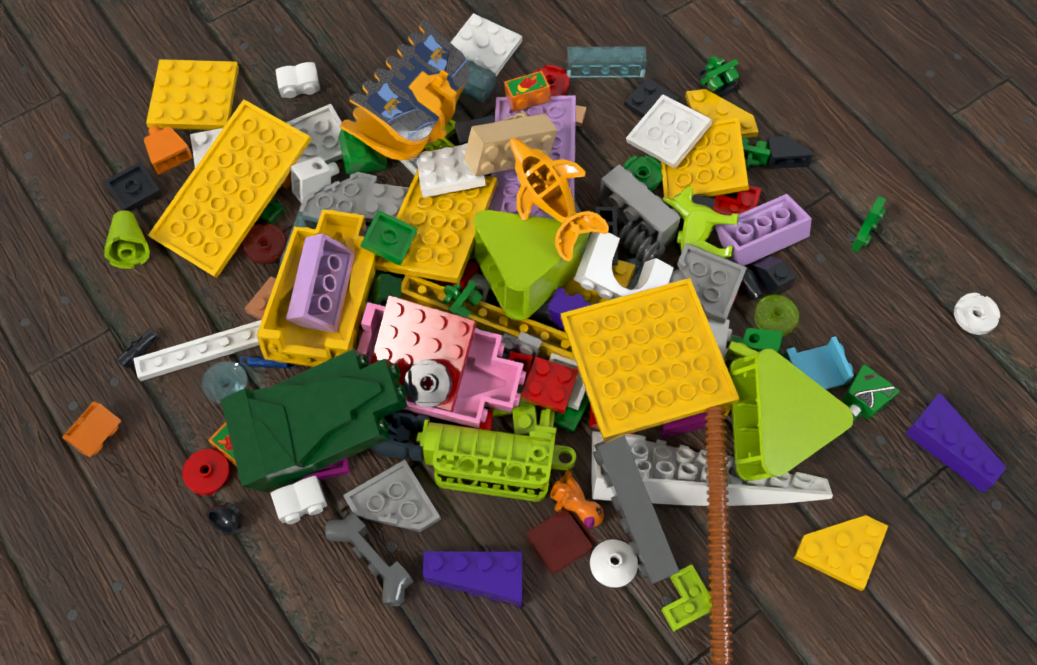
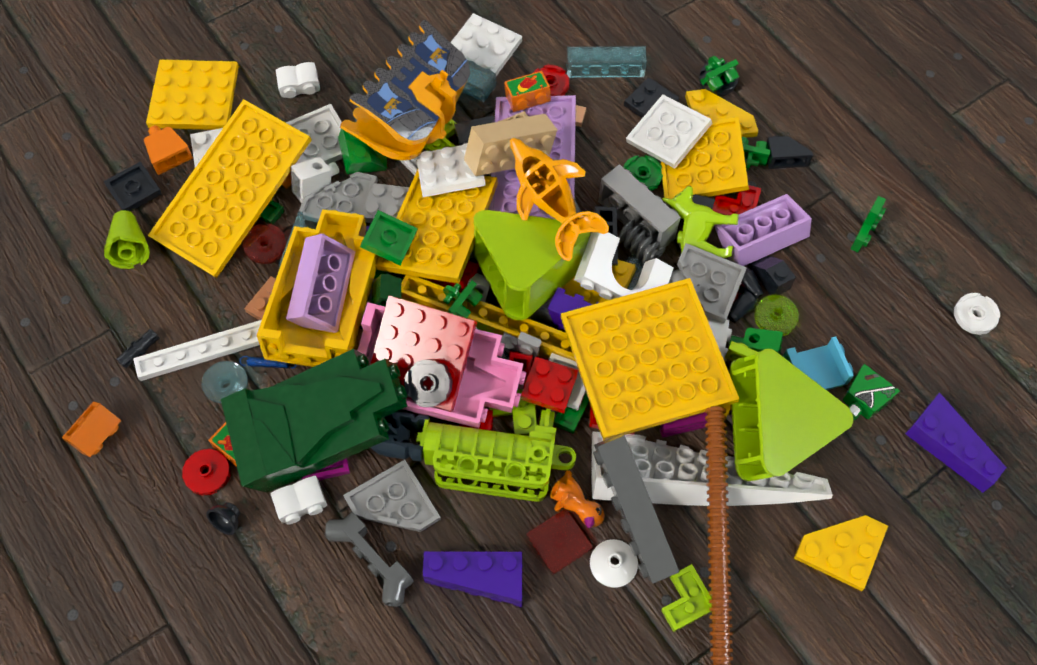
(741, 306): none -> black cone

